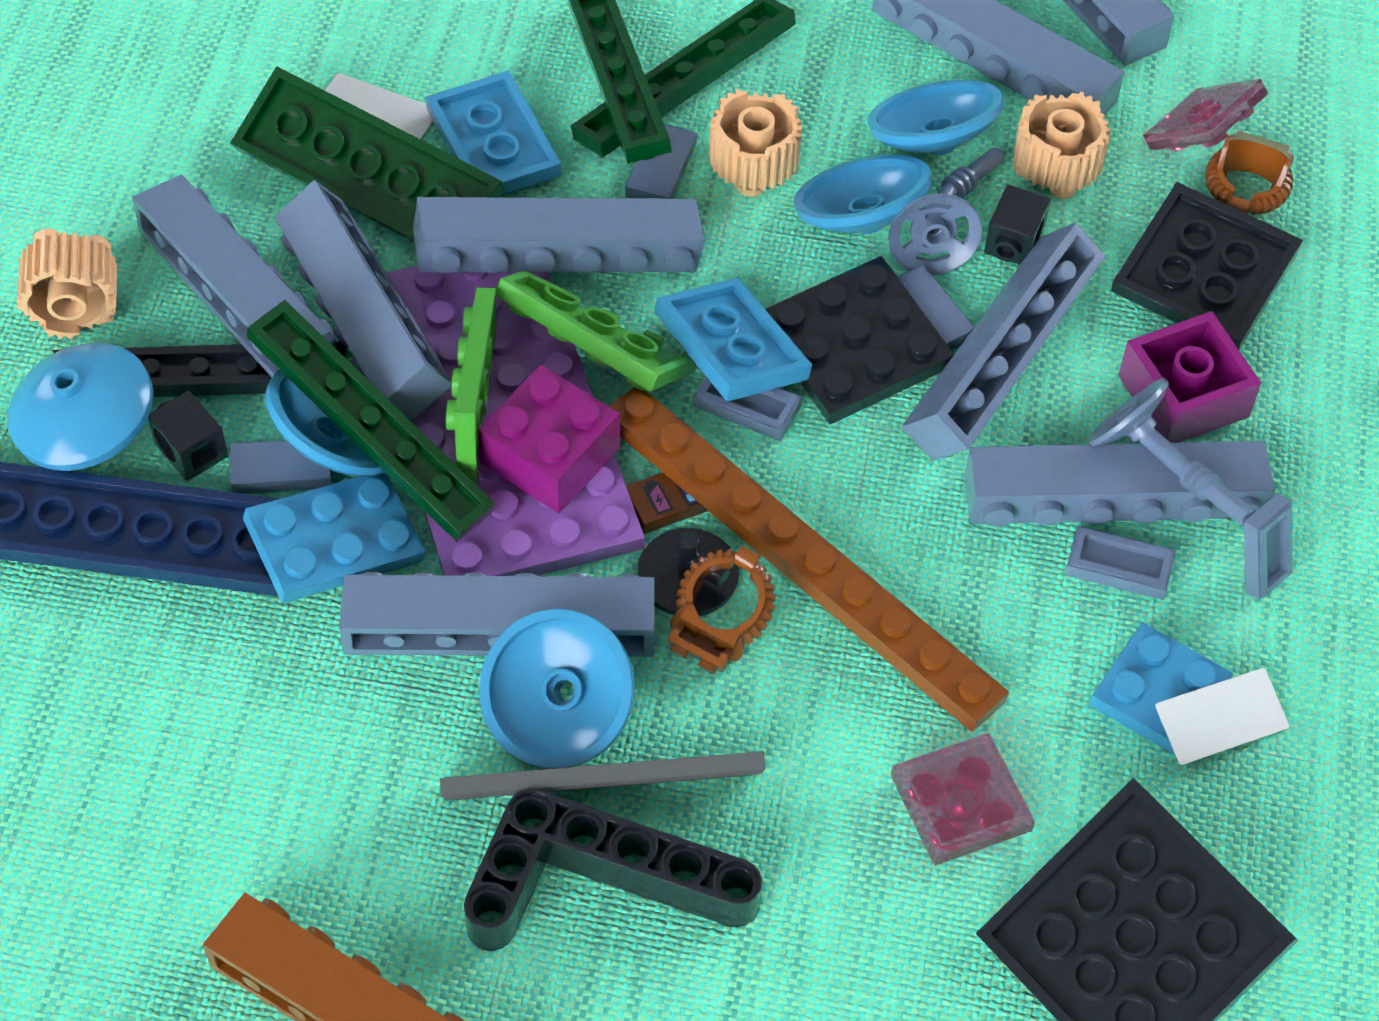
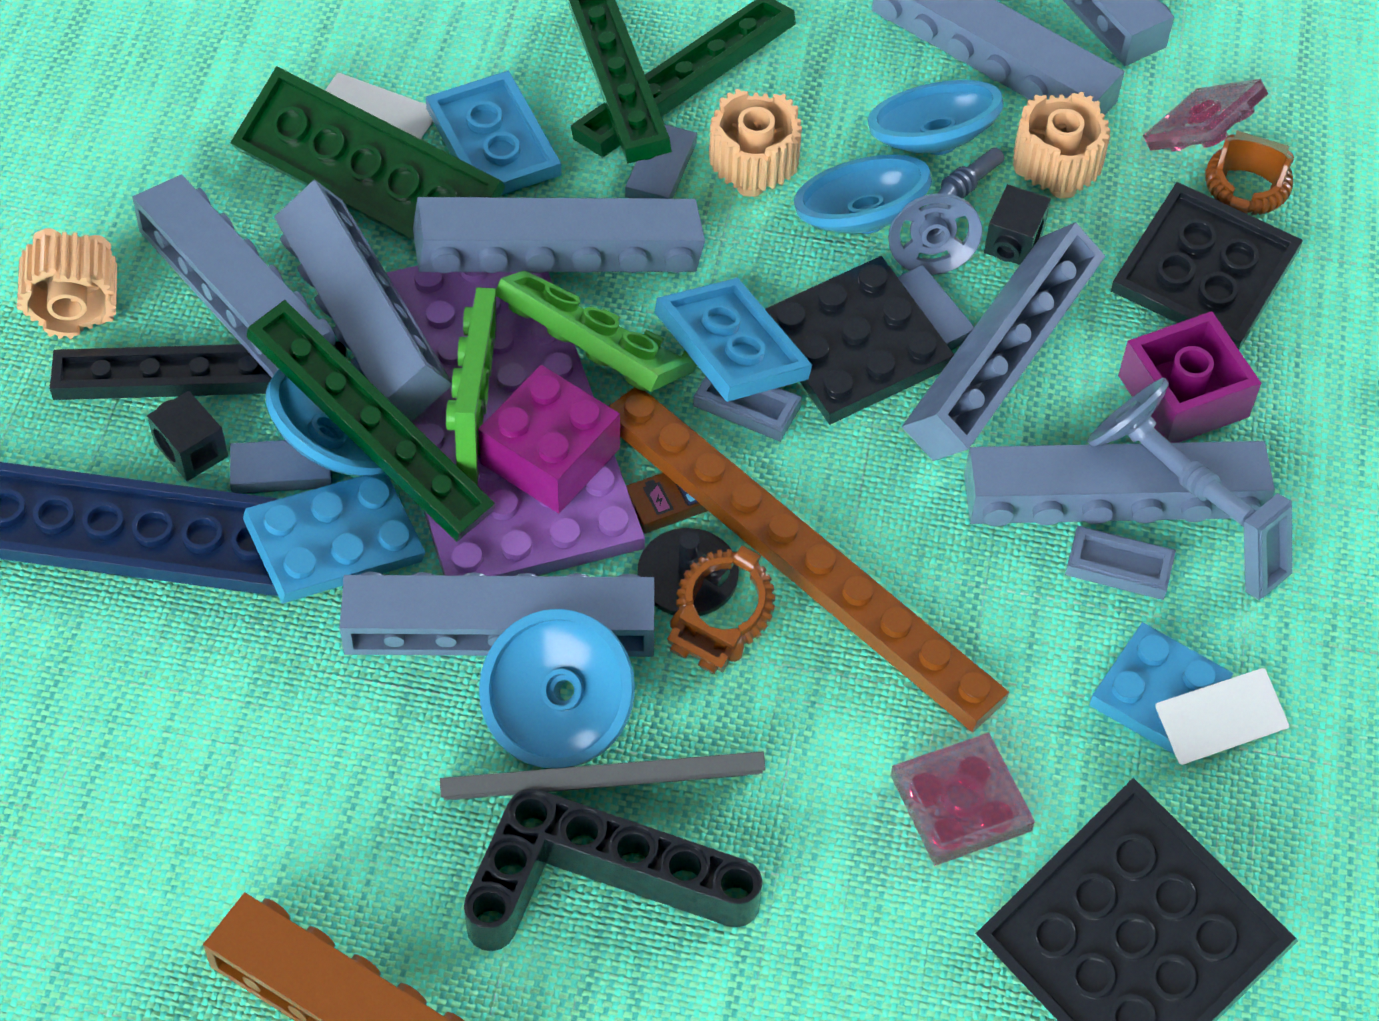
(80, 406): dark azure dish -> none

